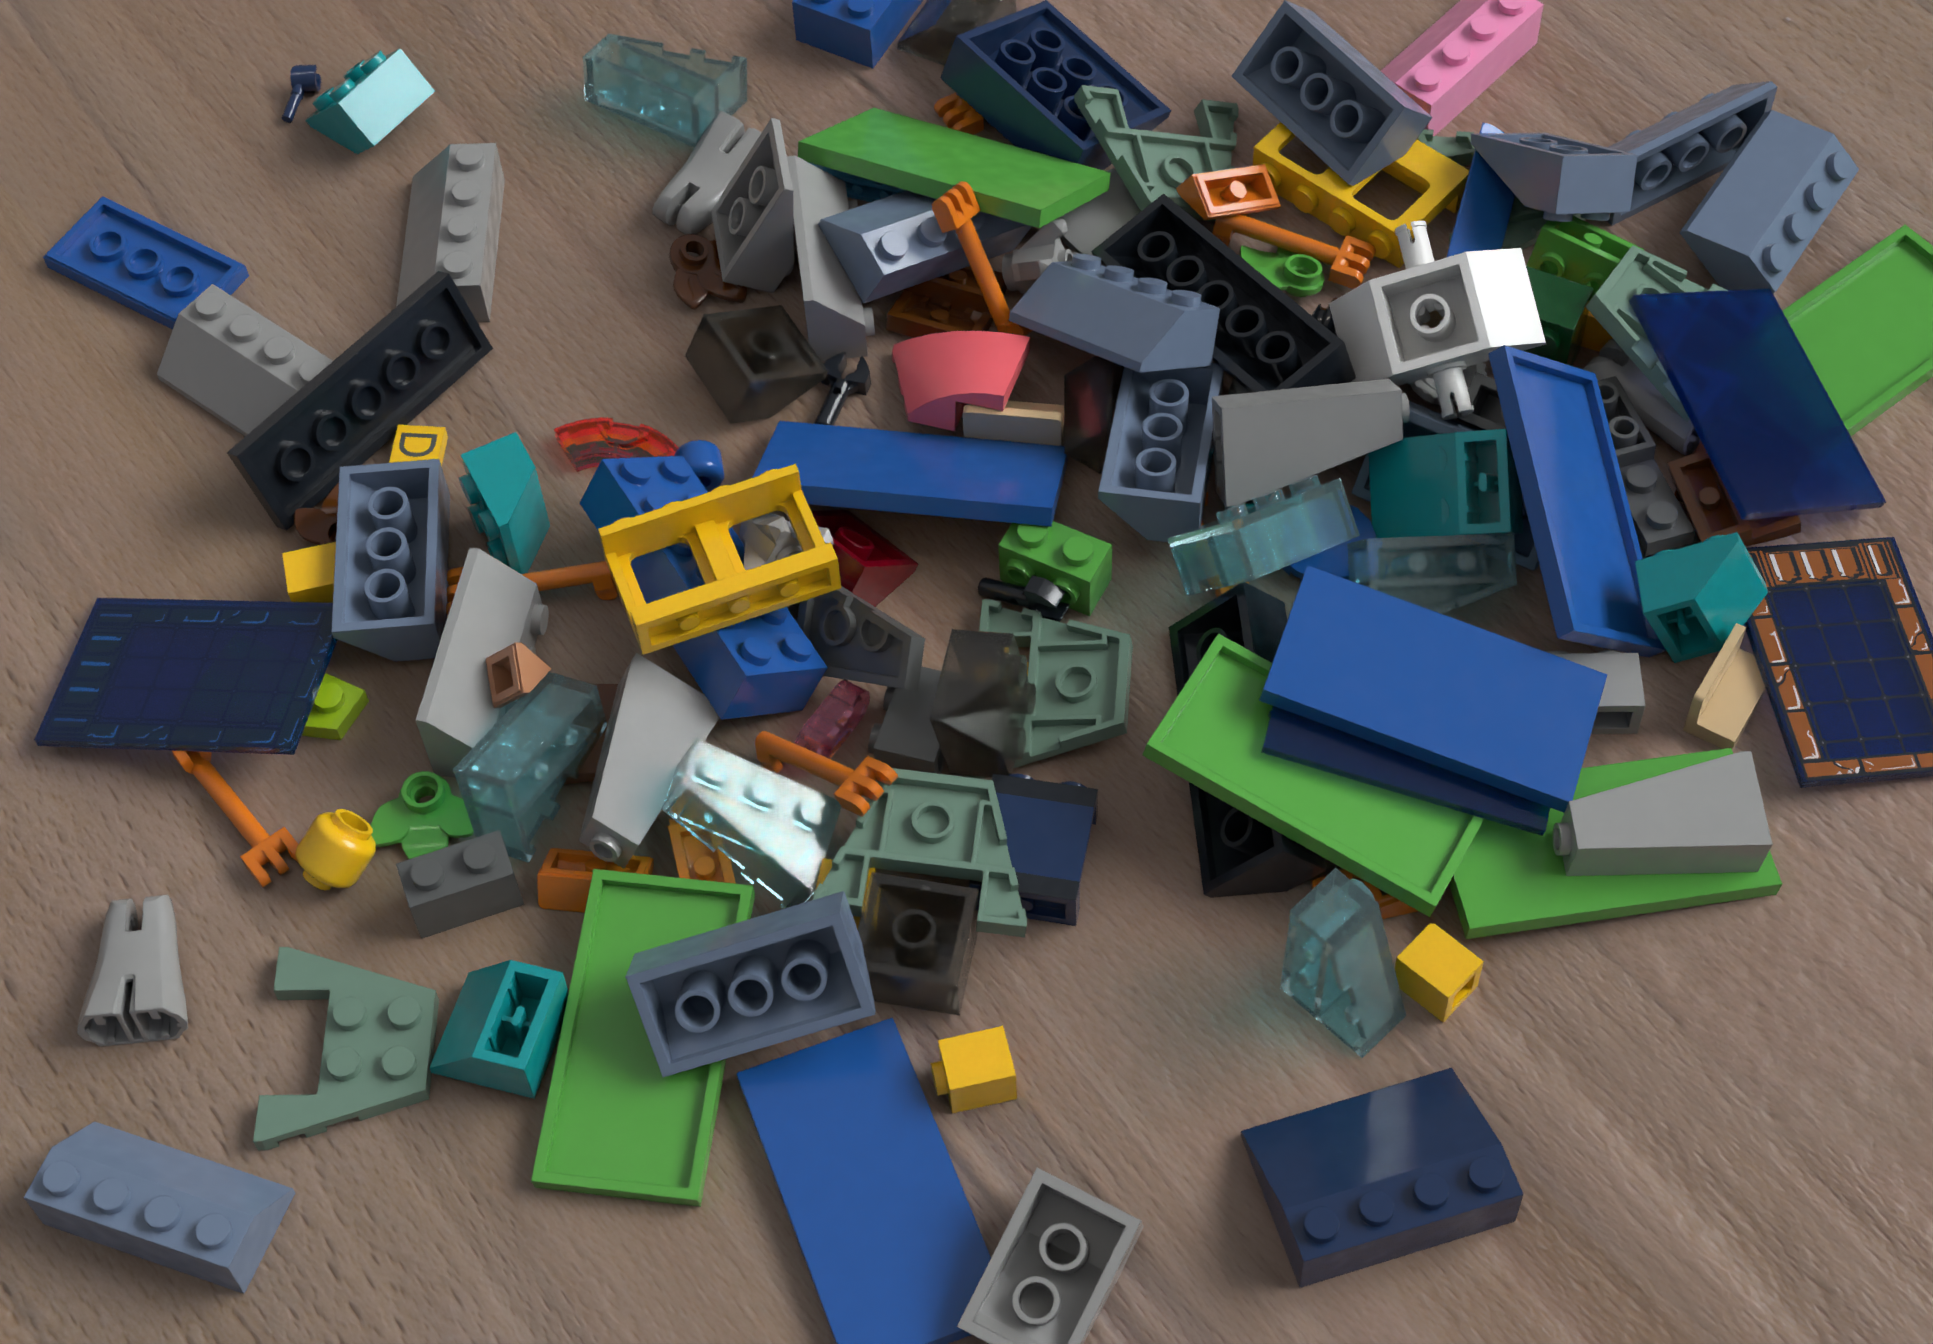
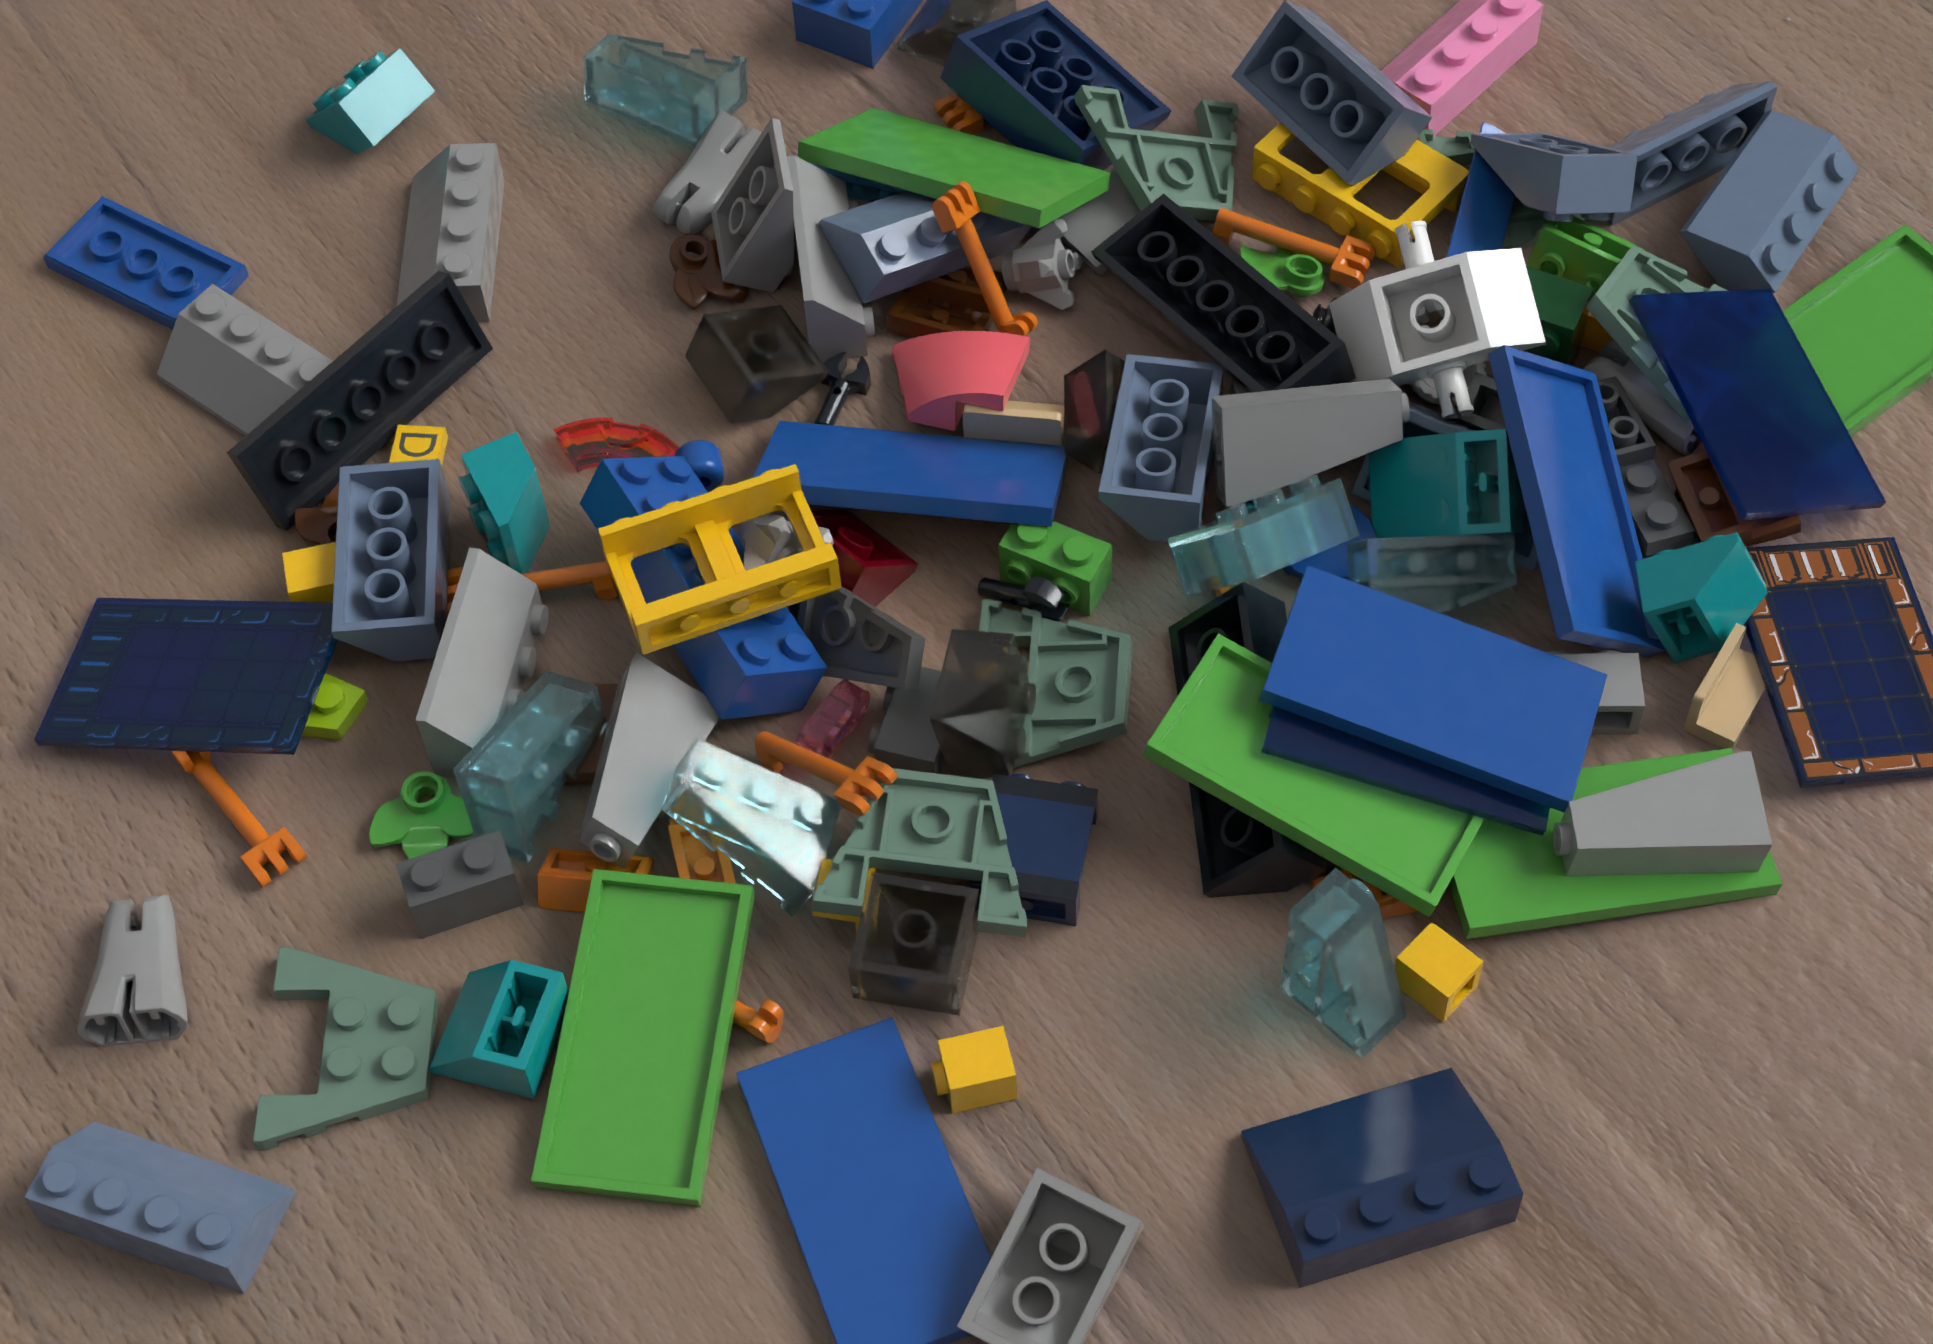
(302, 80): dark blue hand -> none
(336, 849): yellow head -> none
(514, 673): nougat slope -> none
(752, 984): sand blue slope -> none
(1119, 316): sand blue slope -> none
(1230, 192): orange slope -> none

